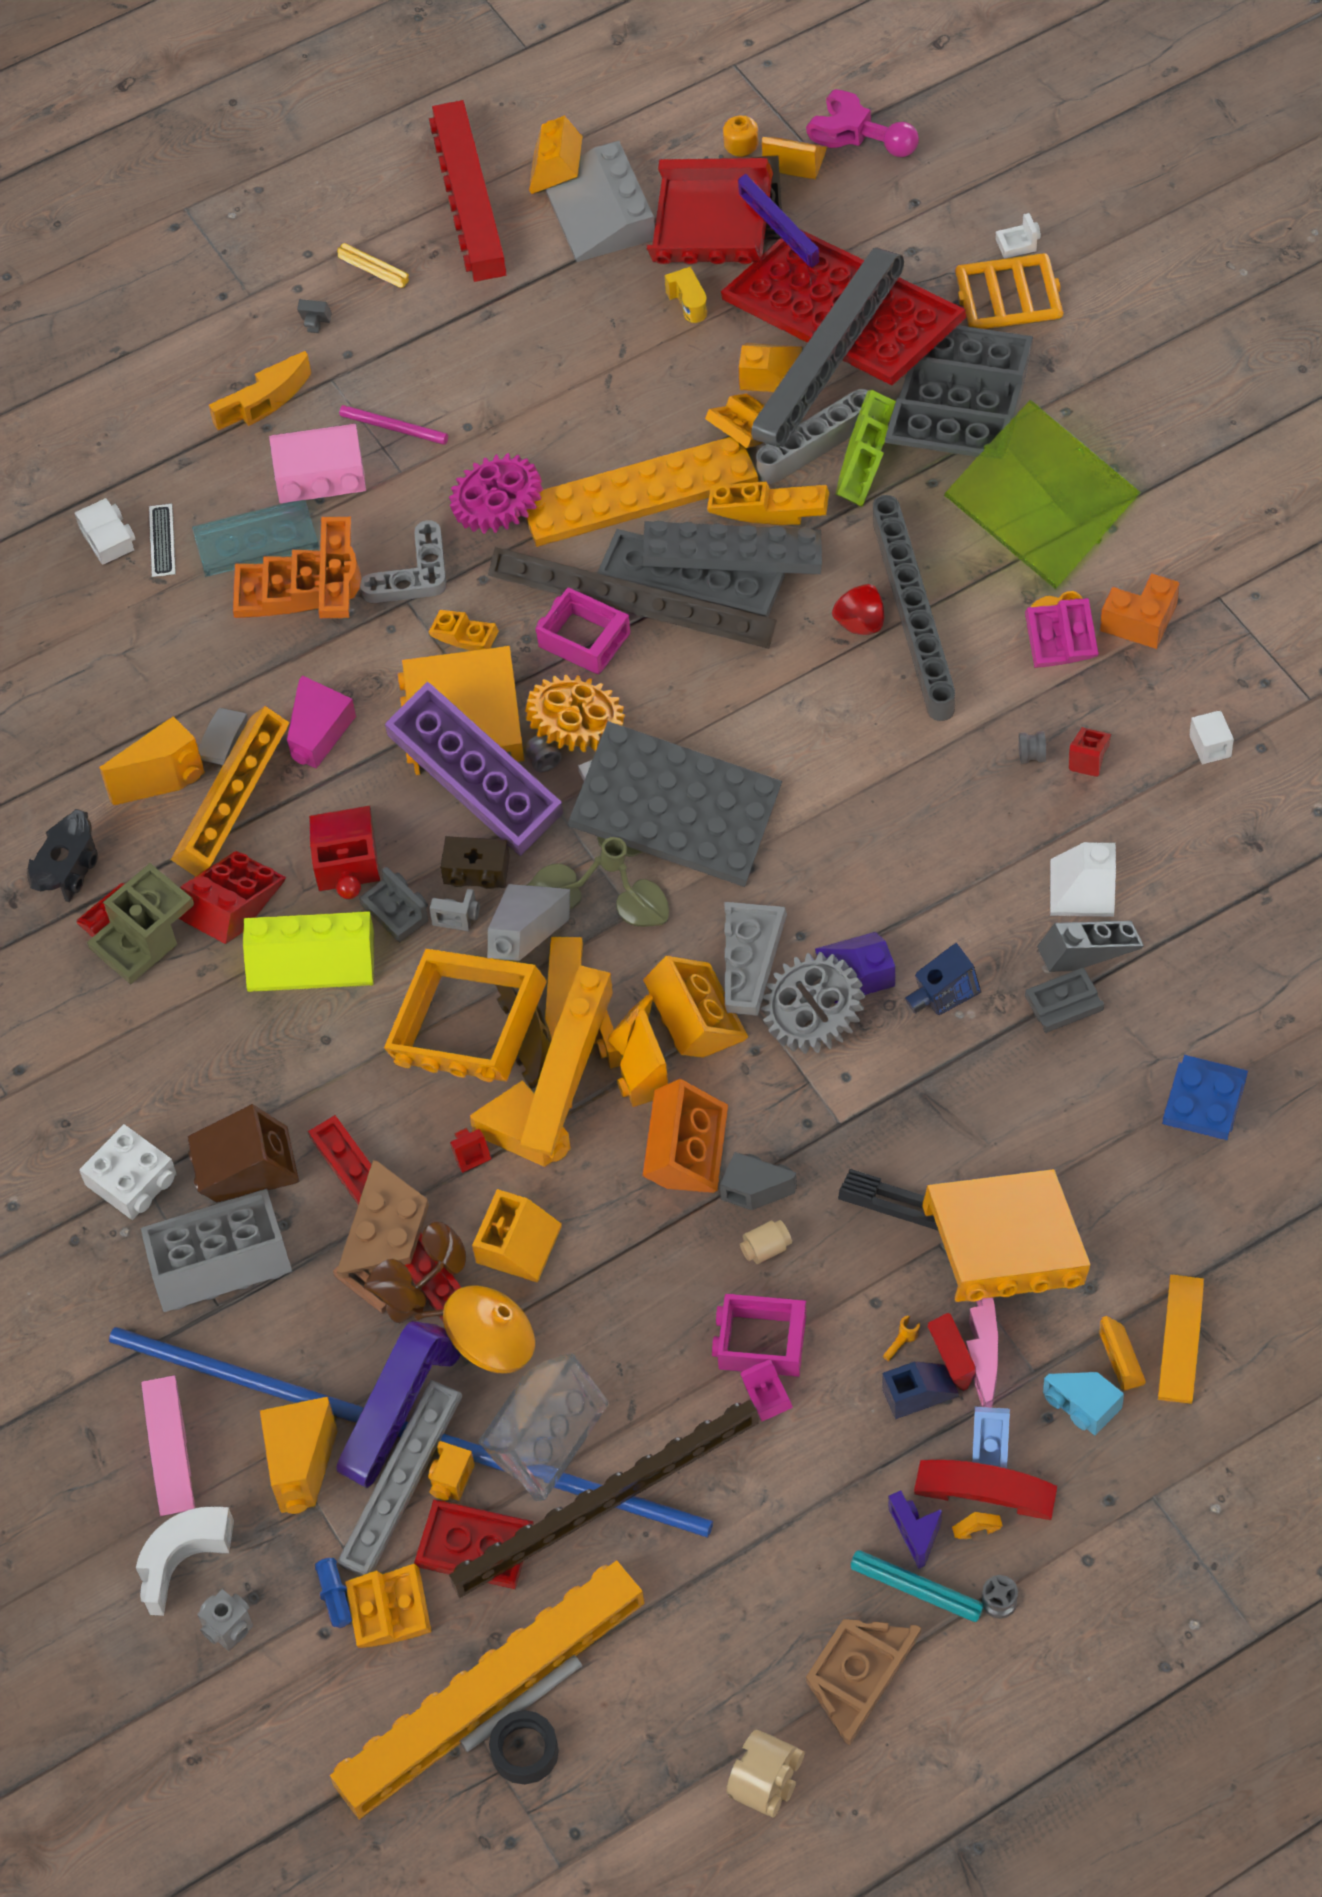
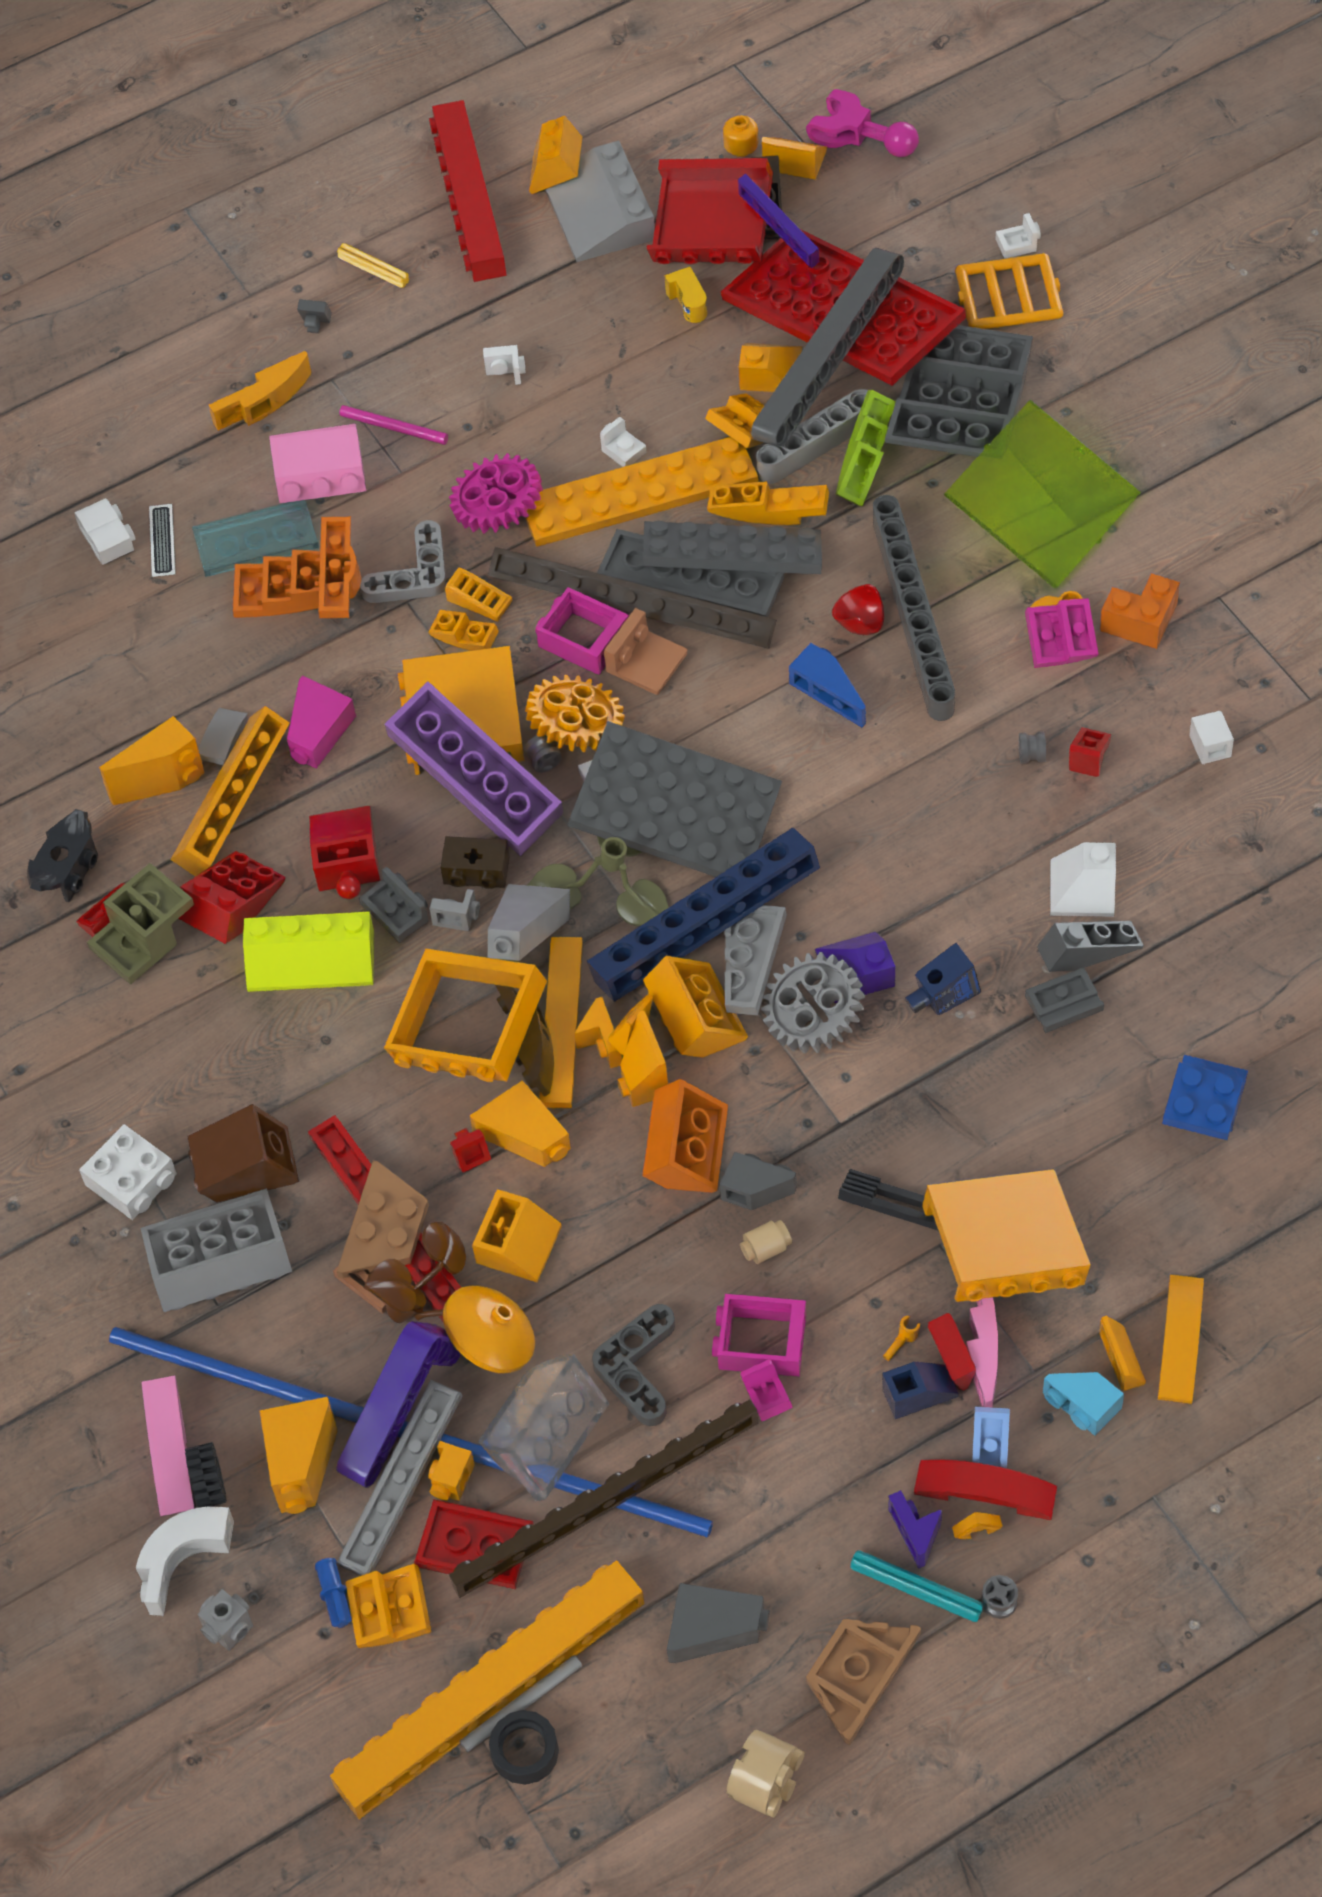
(205, 1475): none -> black tyre
(463, 582): none -> light orange slope
(504, 360): none -> white bracket
(567, 1058): light orange slope -> none
(620, 444): none -> white bracket
(624, 1367): none -> dark grey beam
(642, 655): none -> nougat bracket
(704, 913): none -> dark blue brick
(714, 1622): none -> dark grey slope
(823, 679): none -> blue slope

